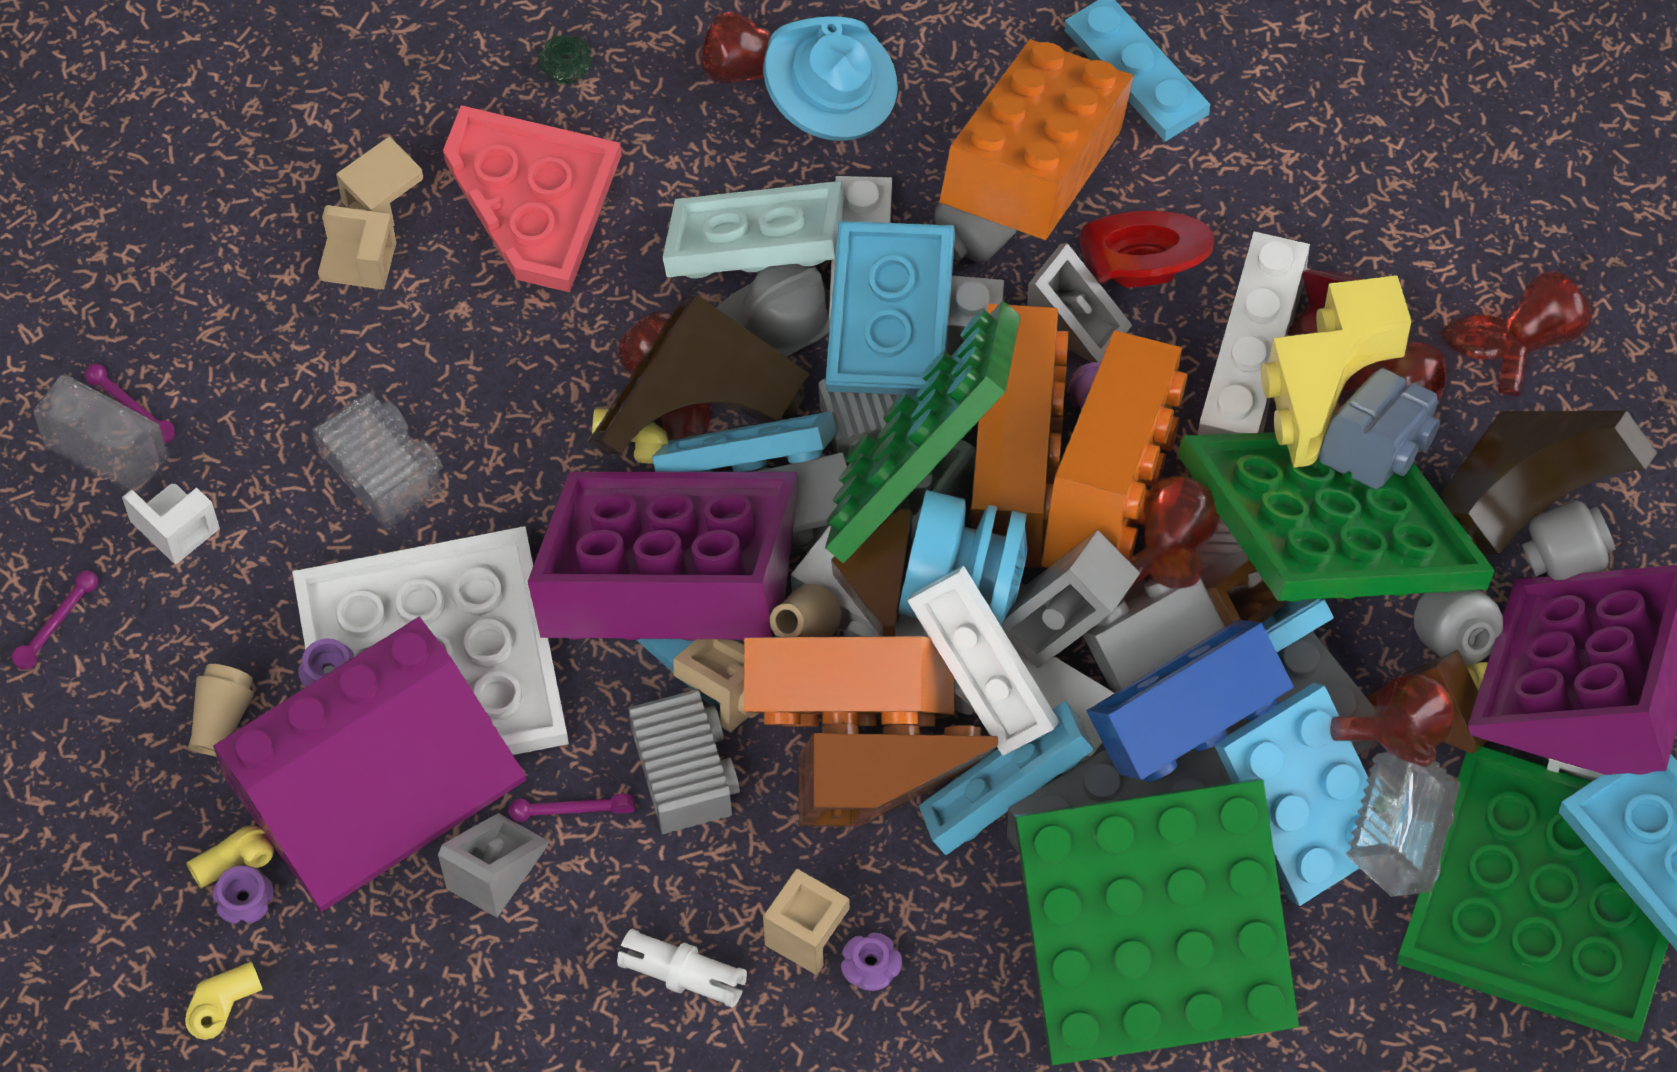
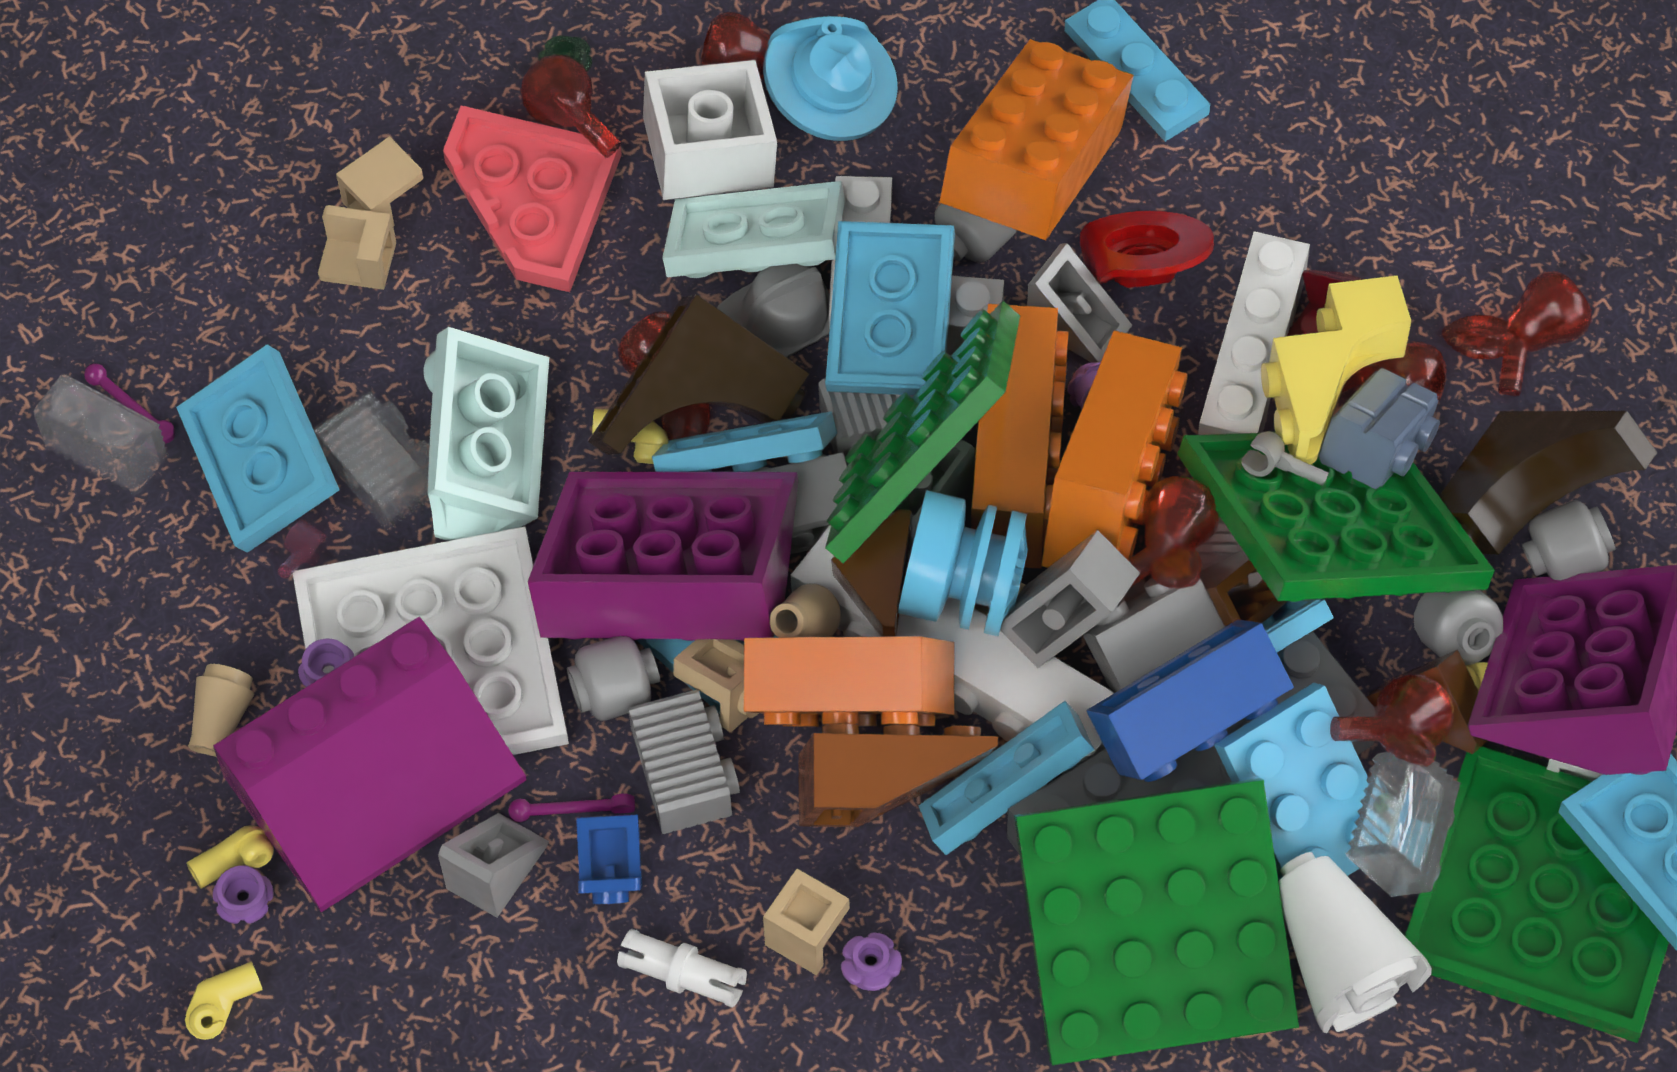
(25, 656): magenta hinge -> none
(173, 520): white panel -> none
(257, 448): none -> medium azure plate
(302, 543): none -> clear pink hand
(484, 434): none -> light aqua slope
(560, 94): none -> clear red piece
(609, 857): none -> blue bracket
(612, 677): none -> light grey head
(709, 129): none -> white brick
(983, 660): white plate -> none
(1273, 448): none -> light grey hand
(1344, 944): none -> white cone

